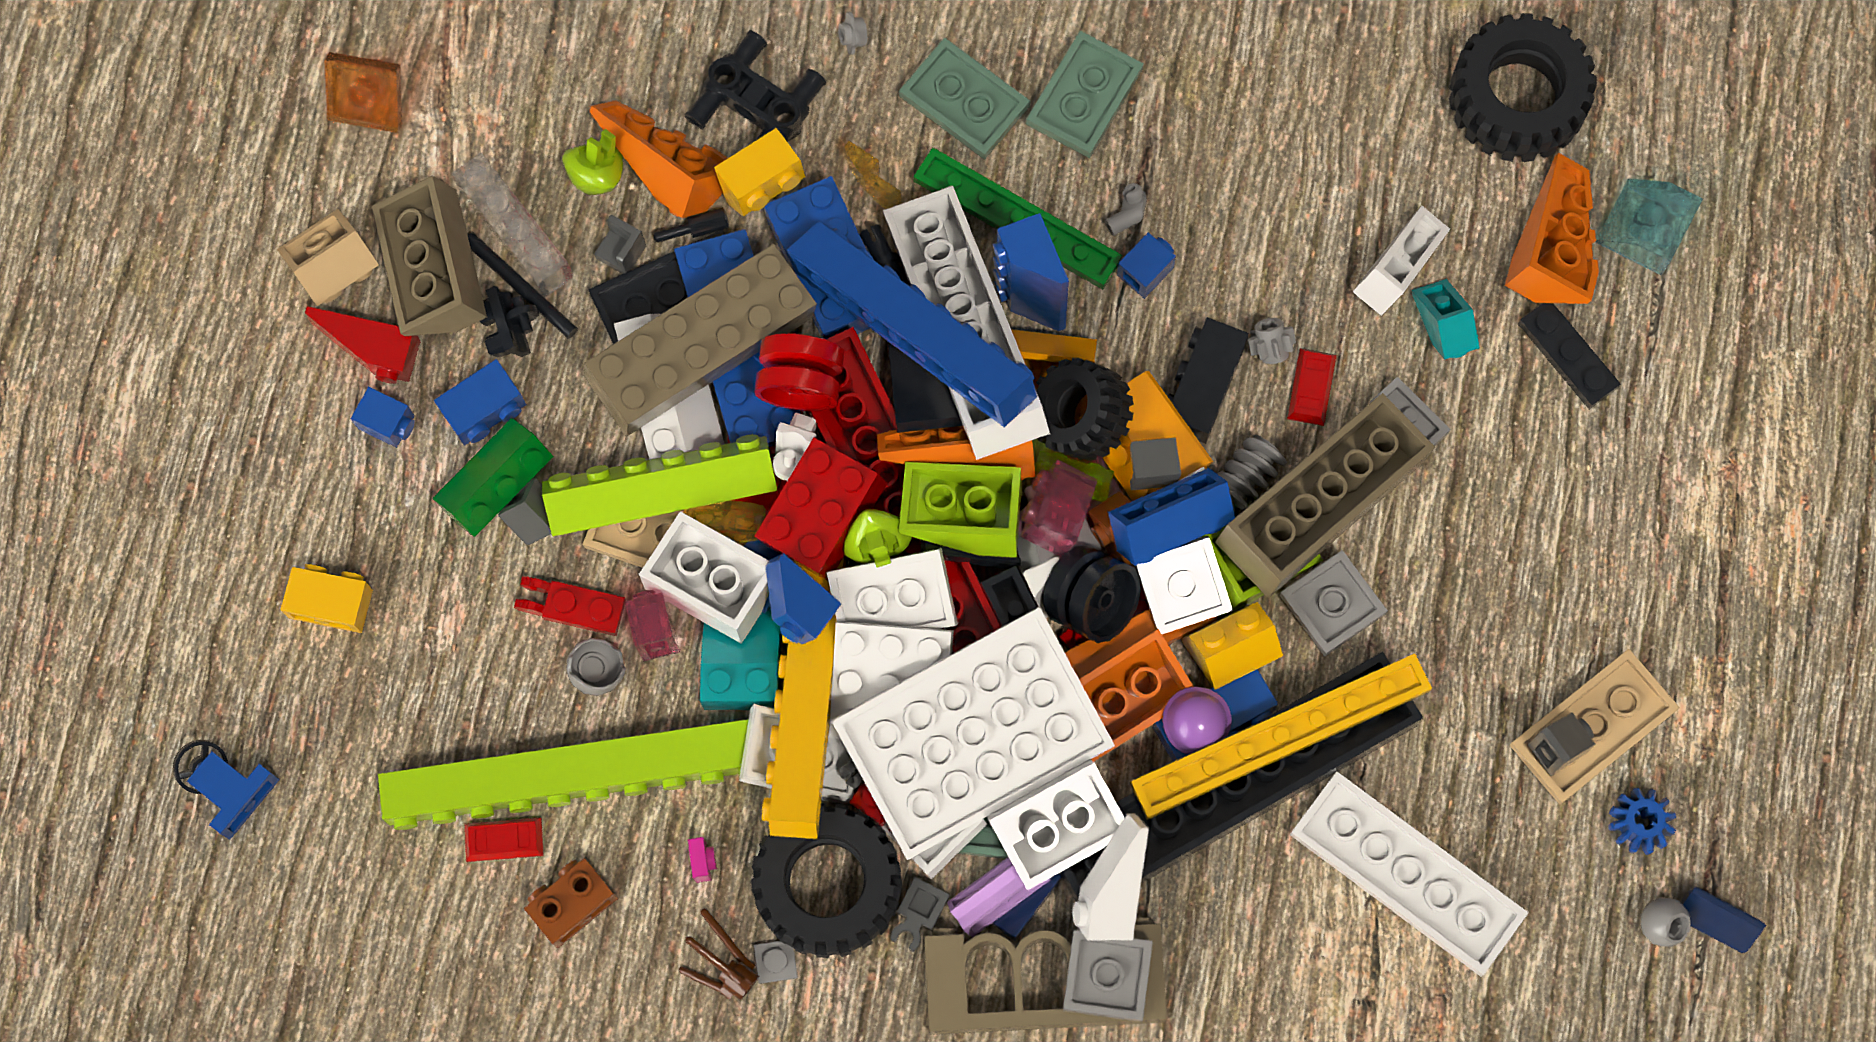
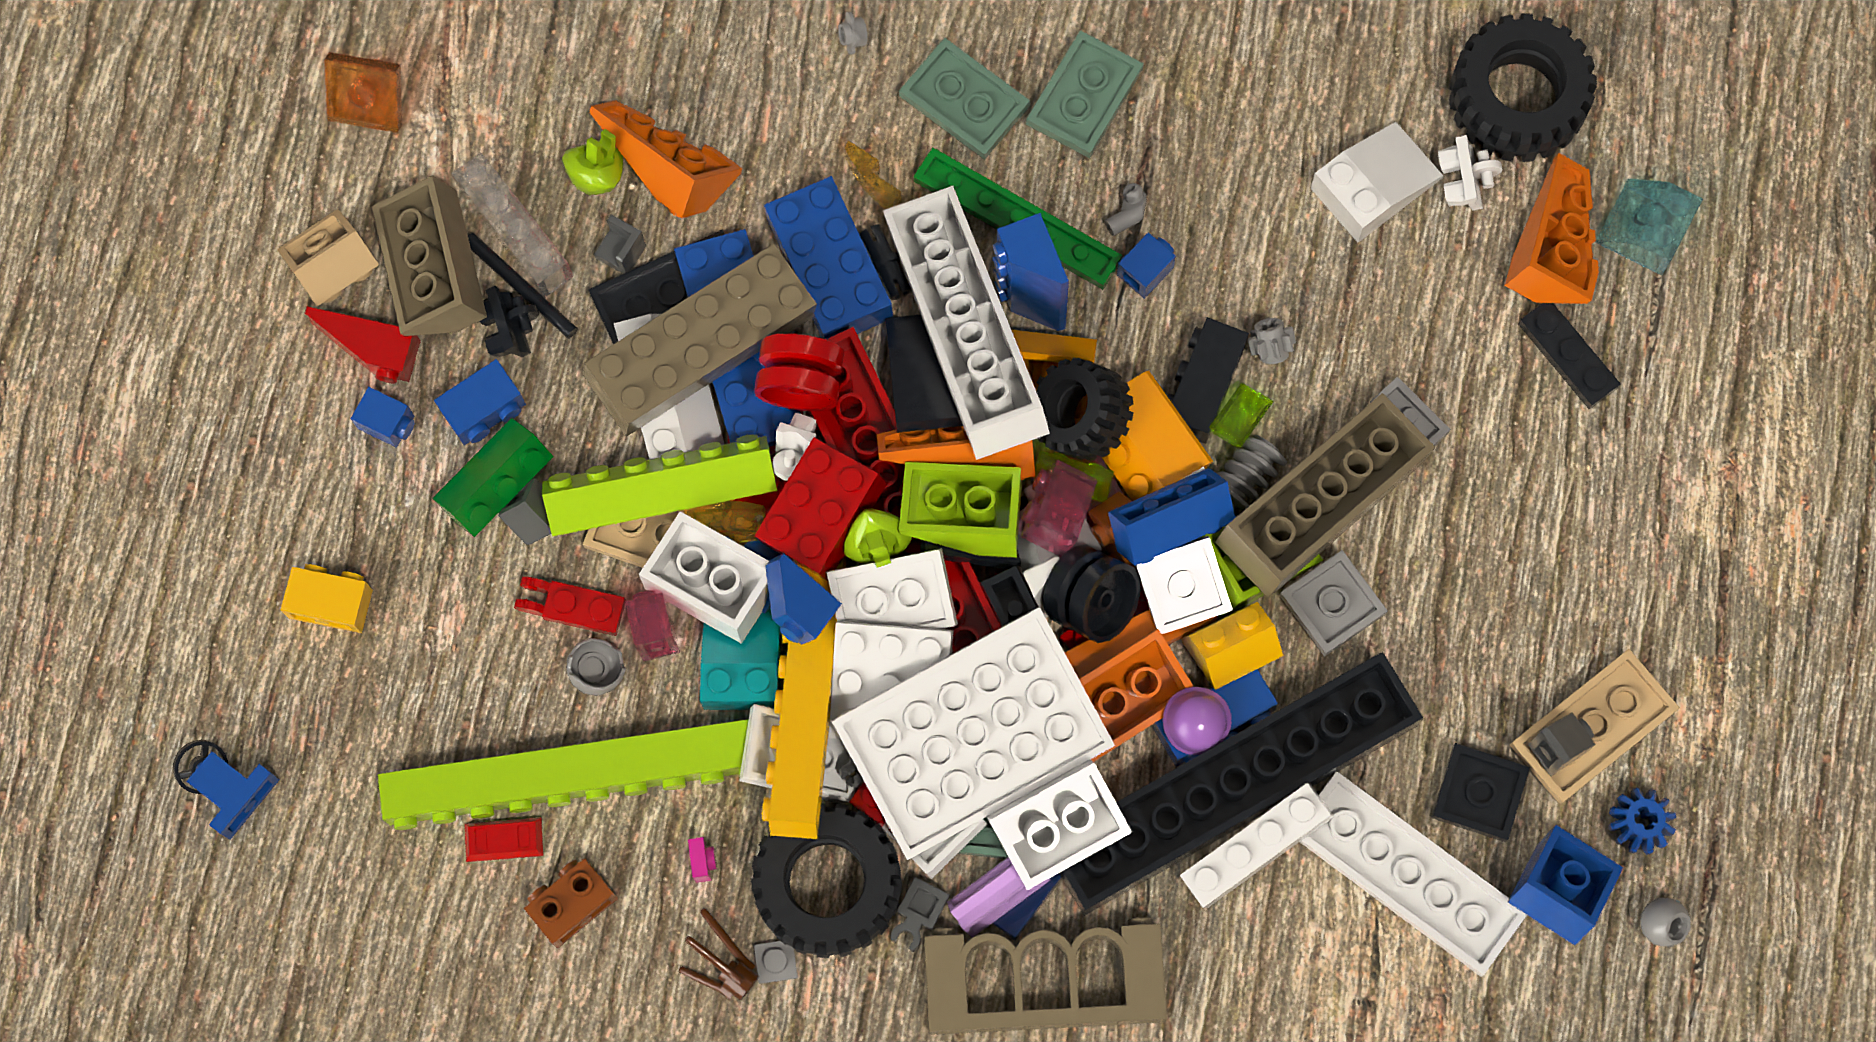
(697, 225): black axle -> none
(753, 94): black piece -> none
(759, 173): yellow slope -> none
(913, 323): blue brick -> none
(1108, 977): light grey plate -> none
(1113, 886): white slope -> none
(1154, 463): dark grey panel -> none
(1240, 415): none -> clear neon green tile
(1256, 845): none -> white brick
(1280, 736): yellow plate -> none
(1311, 387): red tile -> none
(1374, 180): none -> white slope
(1401, 261): white slope -> none
(1447, 319): teal slope -> none
(1462, 158): none -> white hips
(1480, 792): none -> black plate
(1565, 885): none -> blue brick
(1721, 920): dark blue slope -> none

